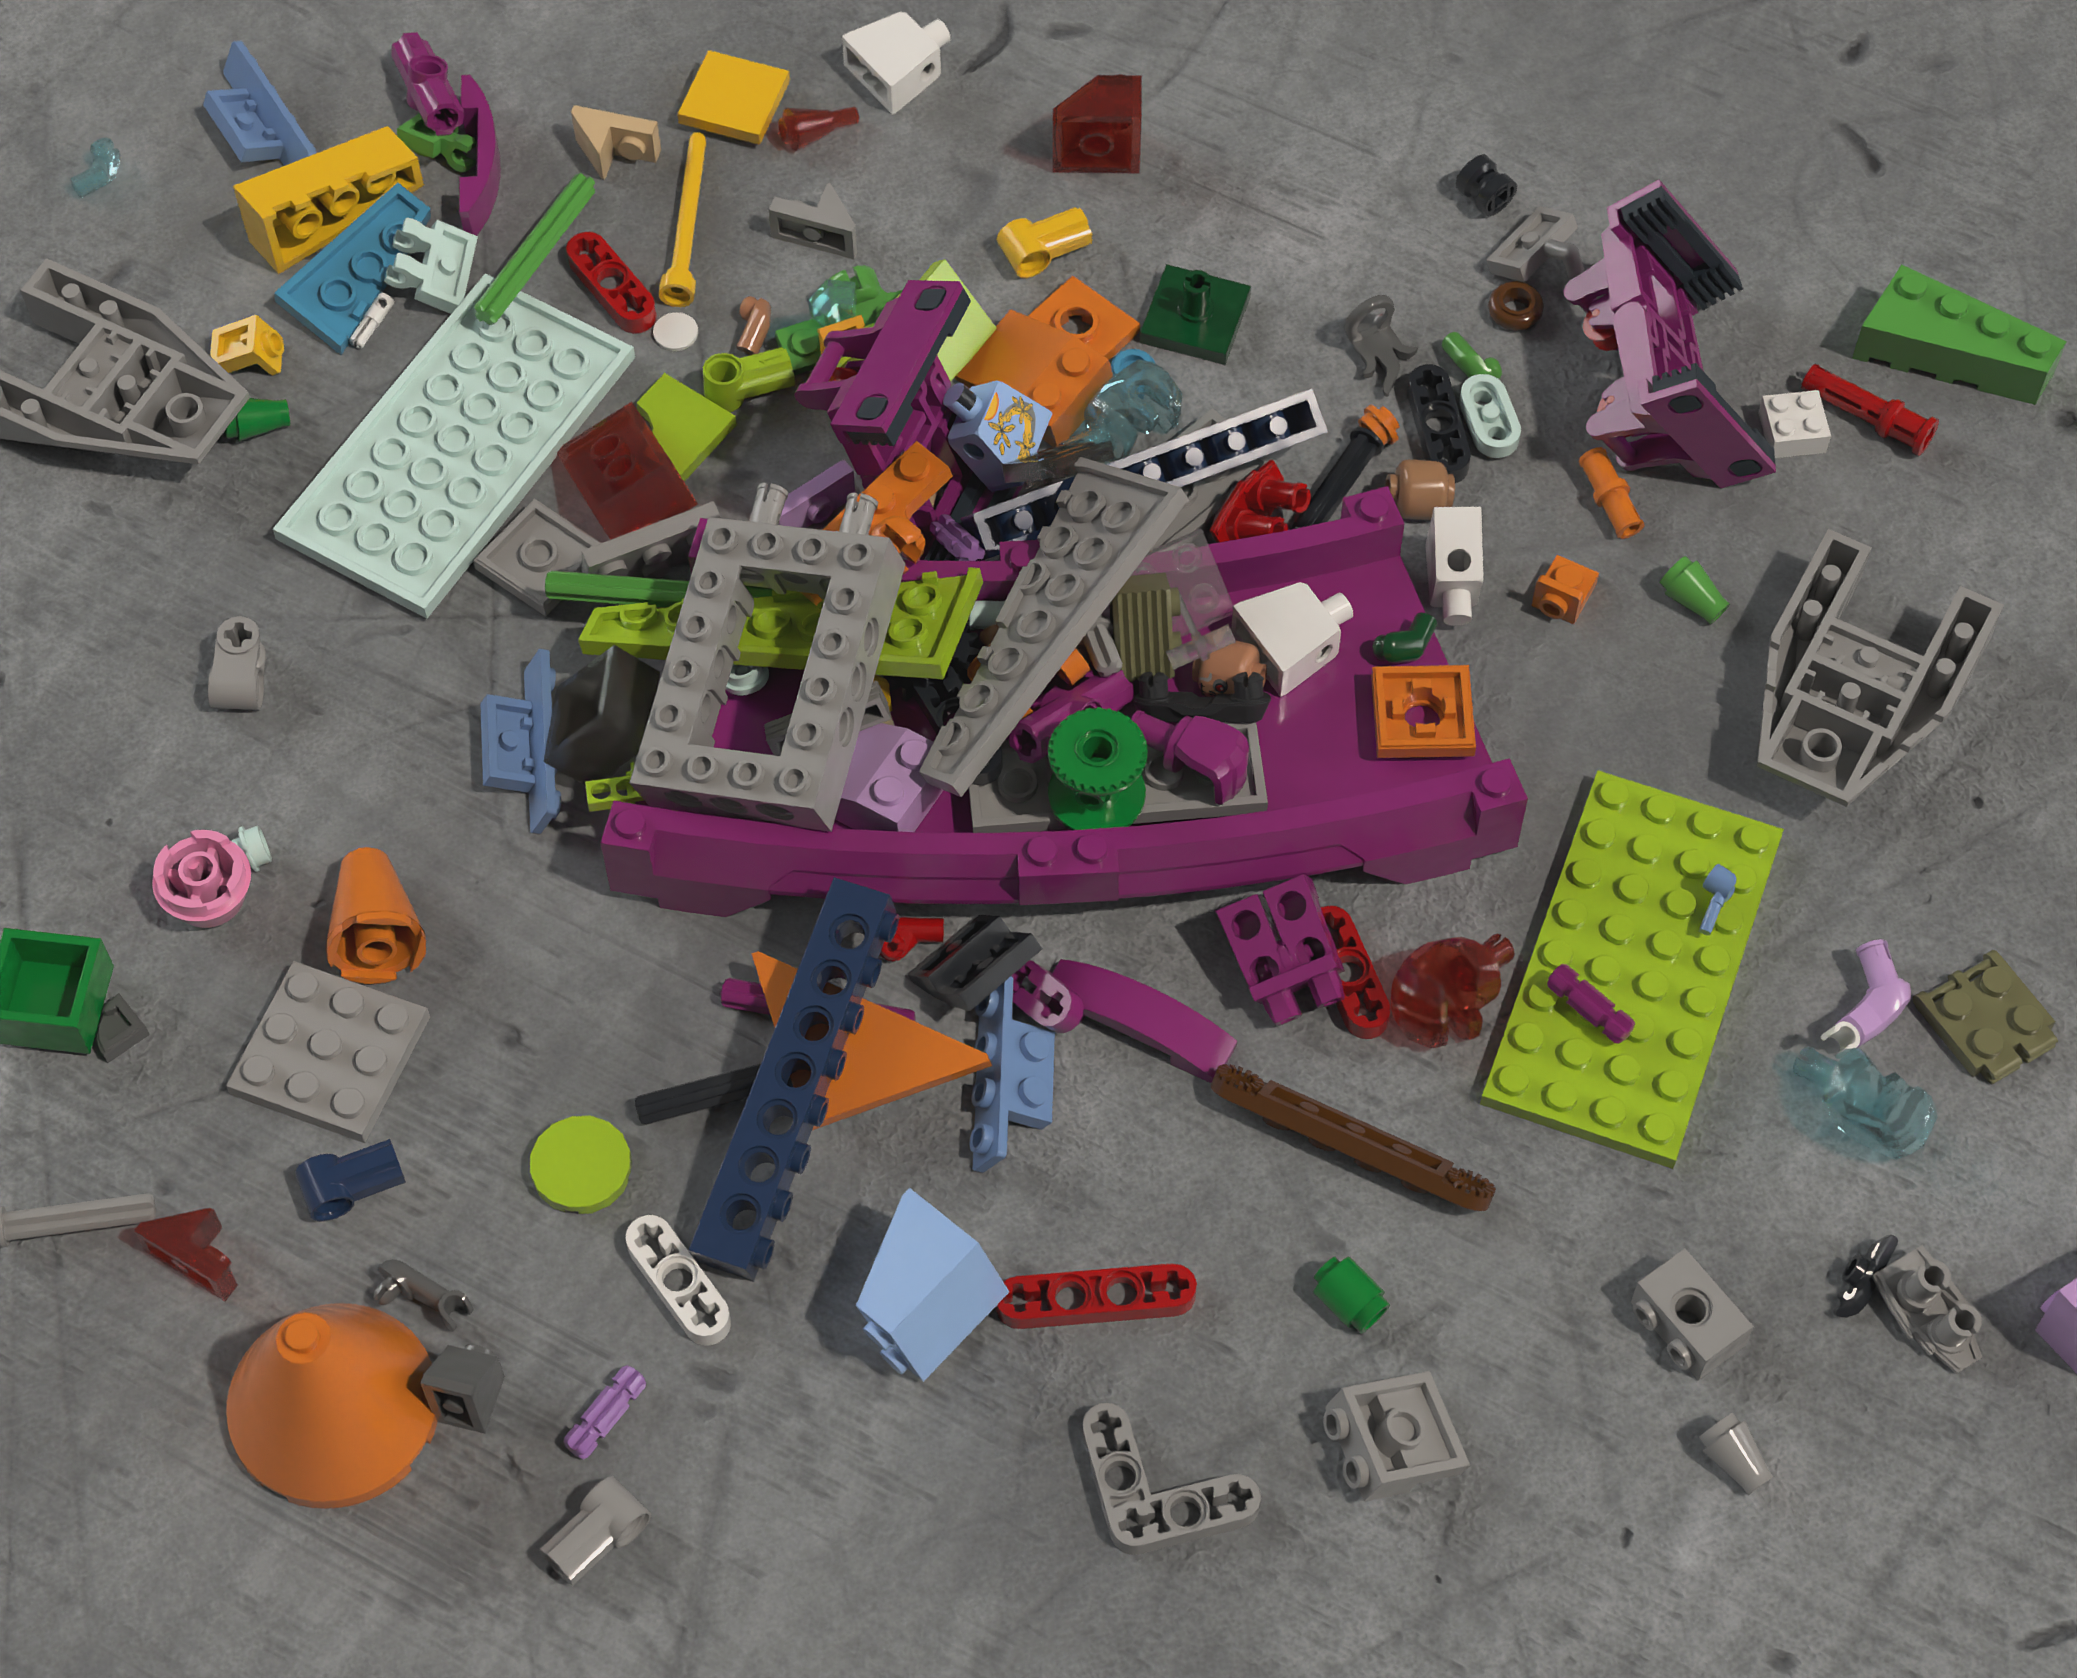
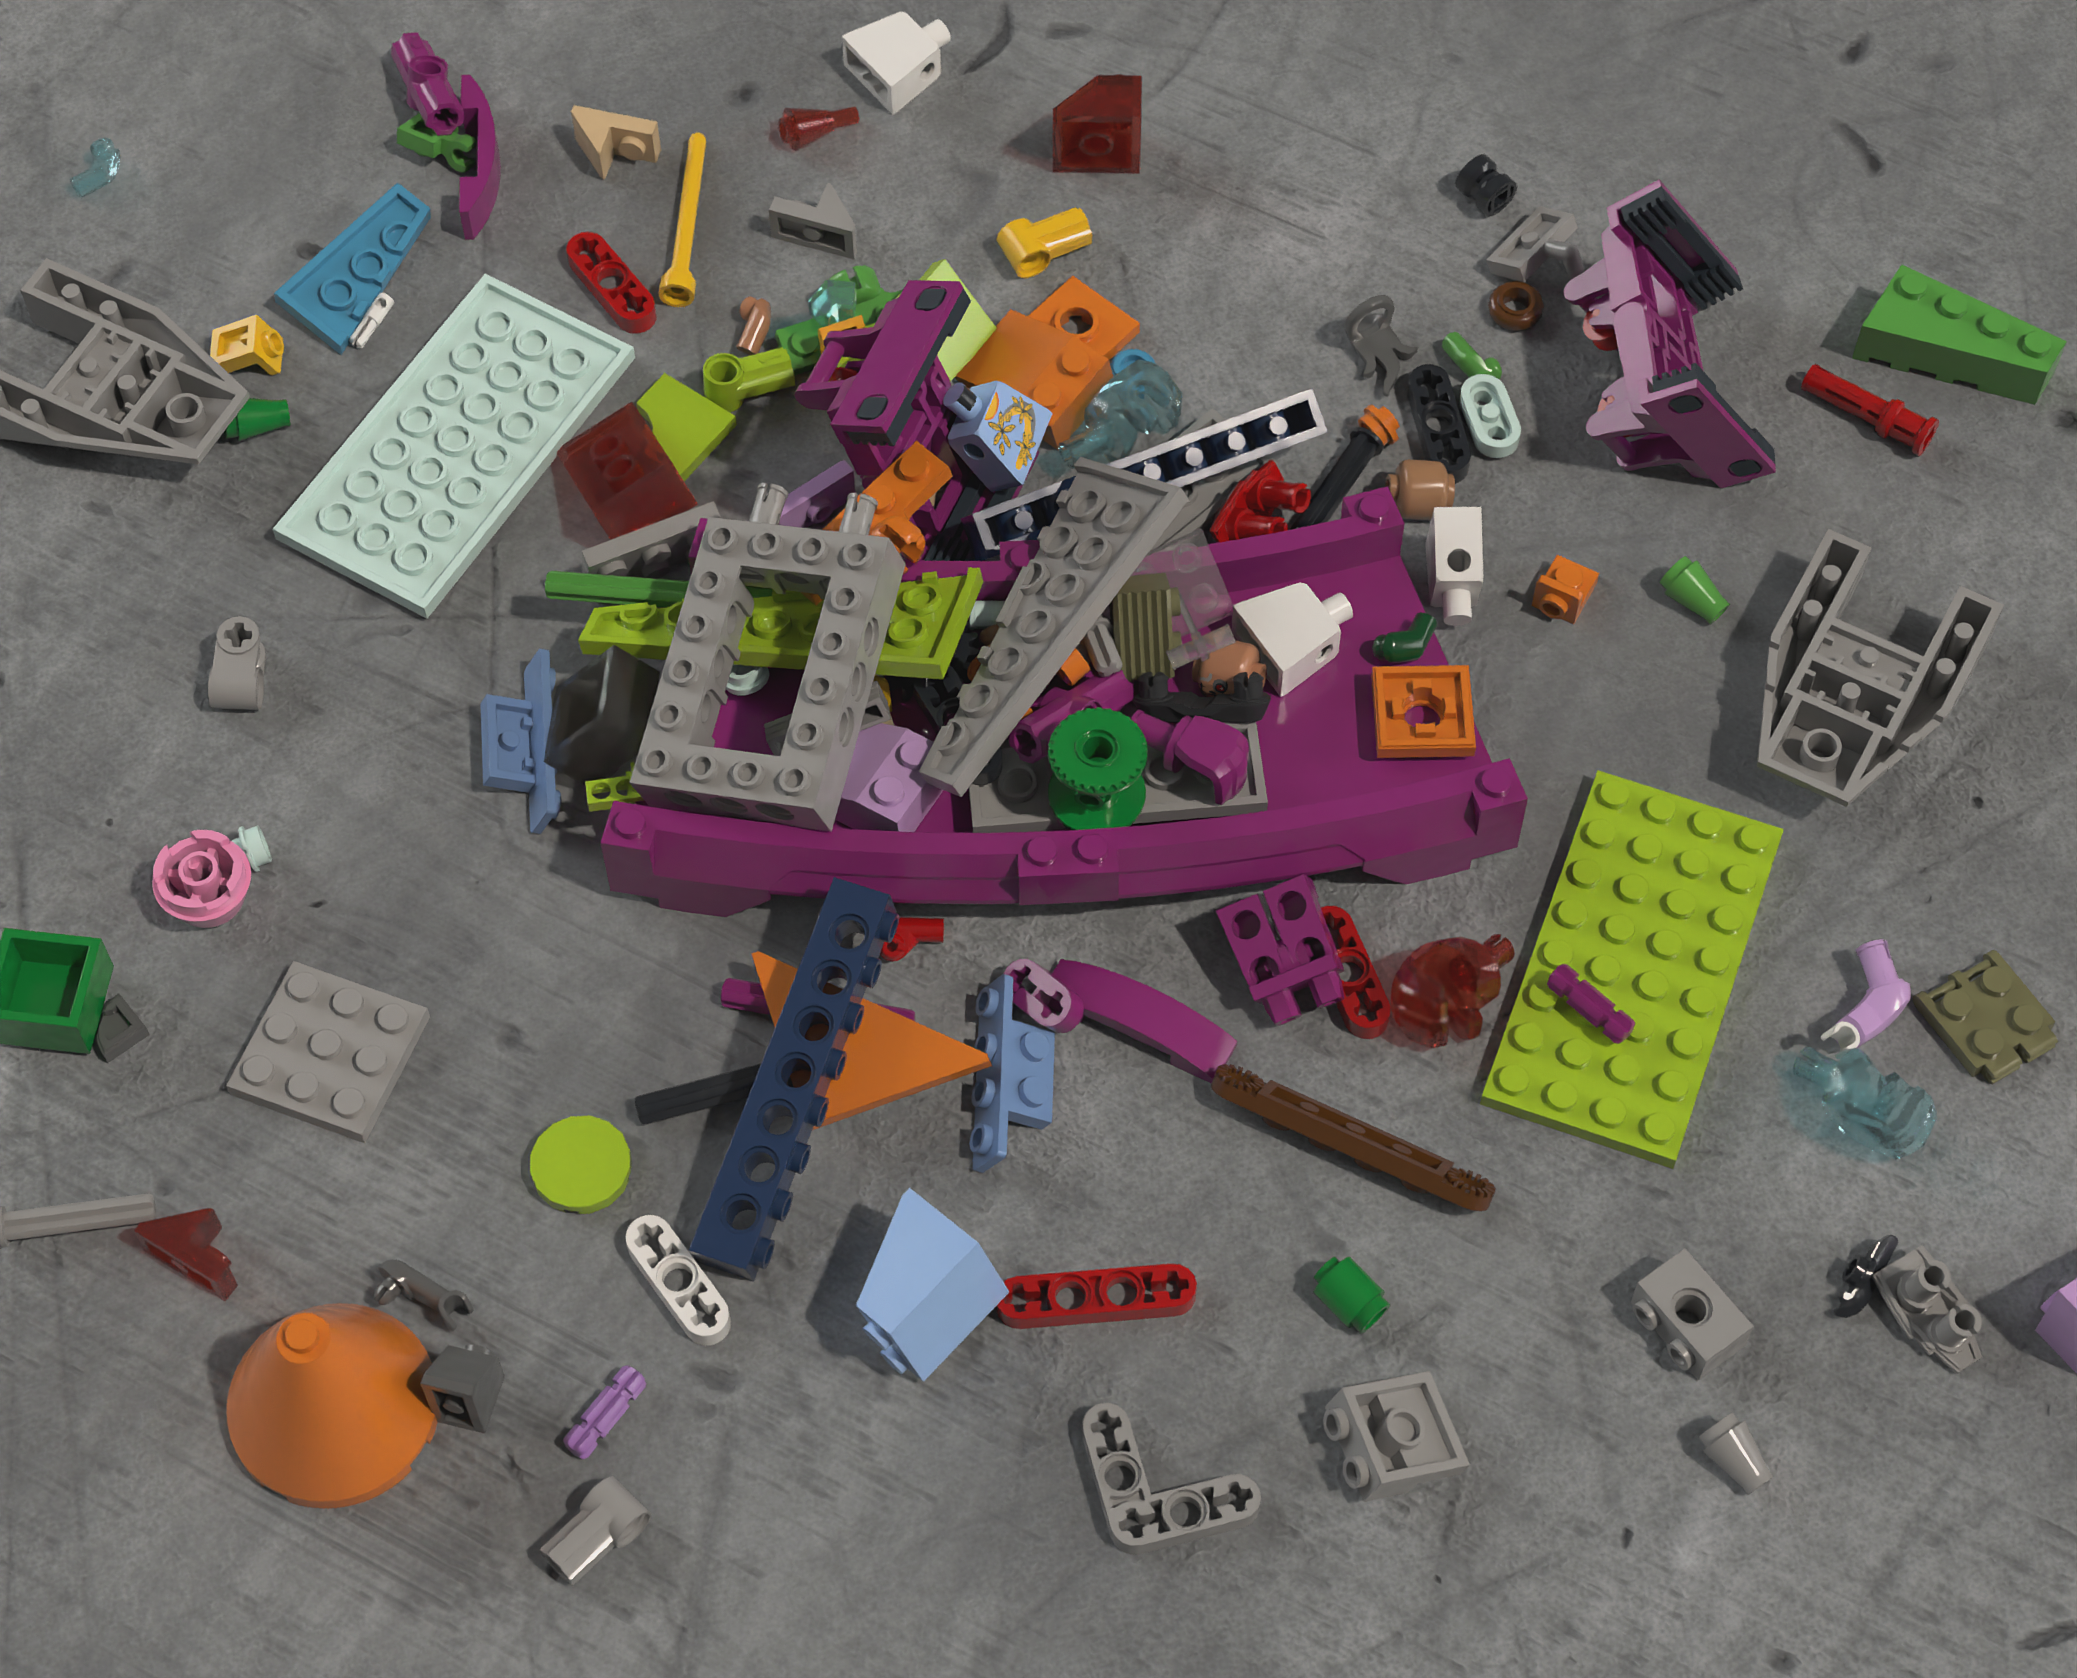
(254, 114): medium blue bracket -> none
(319, 196): yellow wedge -> none
(335, 1183): dark blue piece -> none
(372, 921): orange cone -> none
(445, 266): light aqua plate -> none
(530, 549): light grey plate -> none
(534, 249): bright green axle -> none
(675, 331): white piece -> none
(734, 97): yellow tile -> none
(956, 539): medium lavender axle -> none
(974, 962): black slope -> none
(1054, 463): clear smoke plate -> none
(1195, 314): dark green tile -> none
(1611, 493): orange pin -> none
(1722, 885): medium blue hand -> none
(1795, 423): white piece -> none

